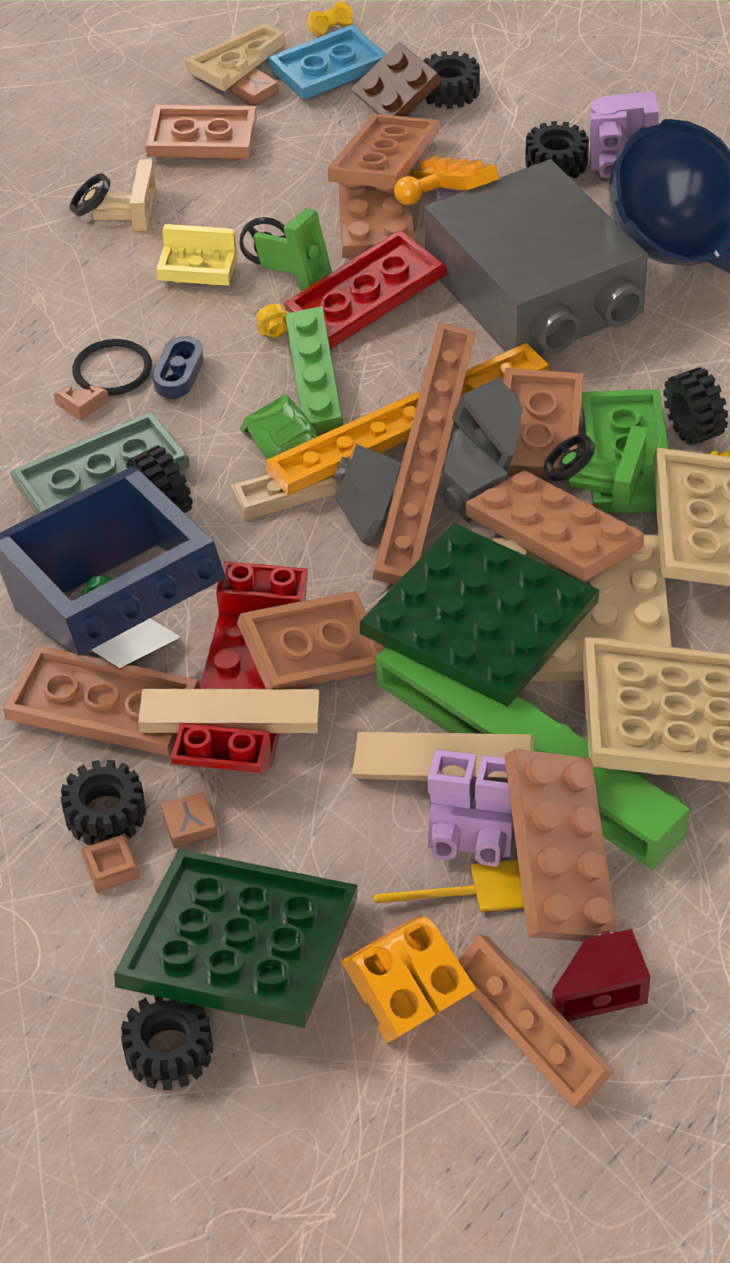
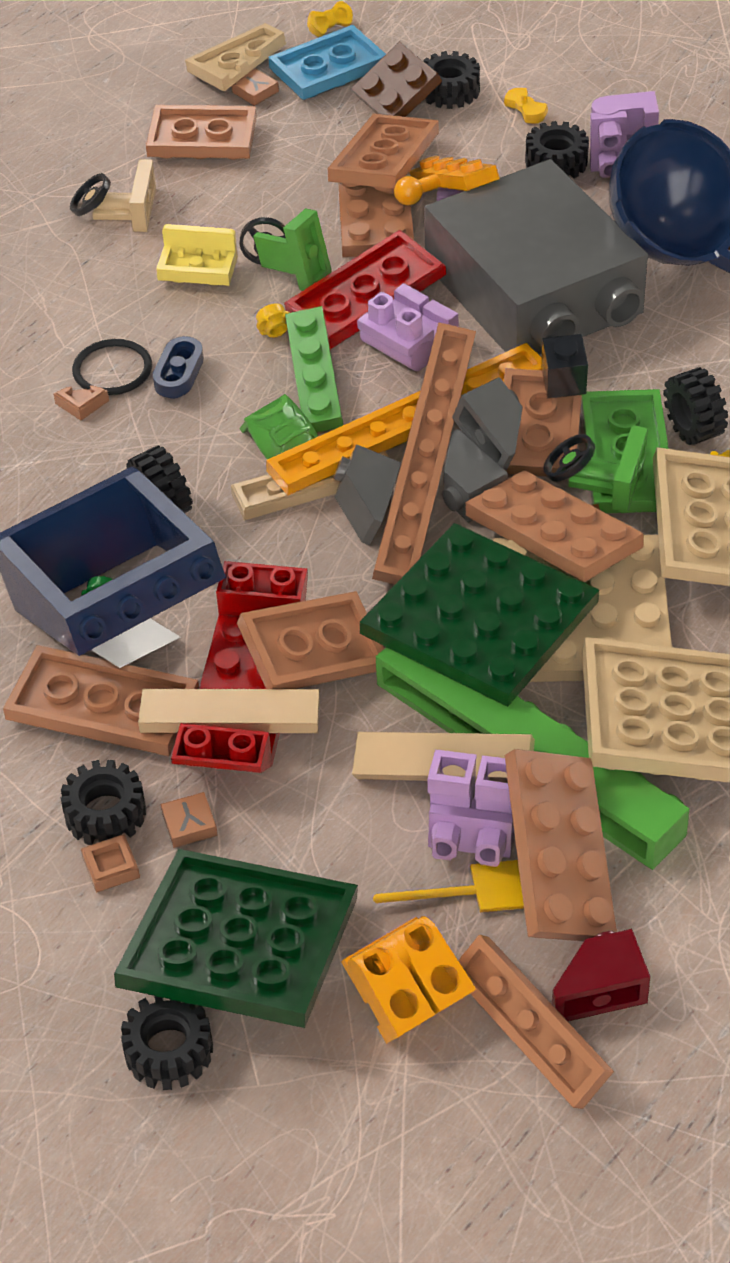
(92, 461): sand green plate -> none
(404, 325): none -> lavender hips
(532, 111): none -> yellow piece
(564, 366): none -> black brick

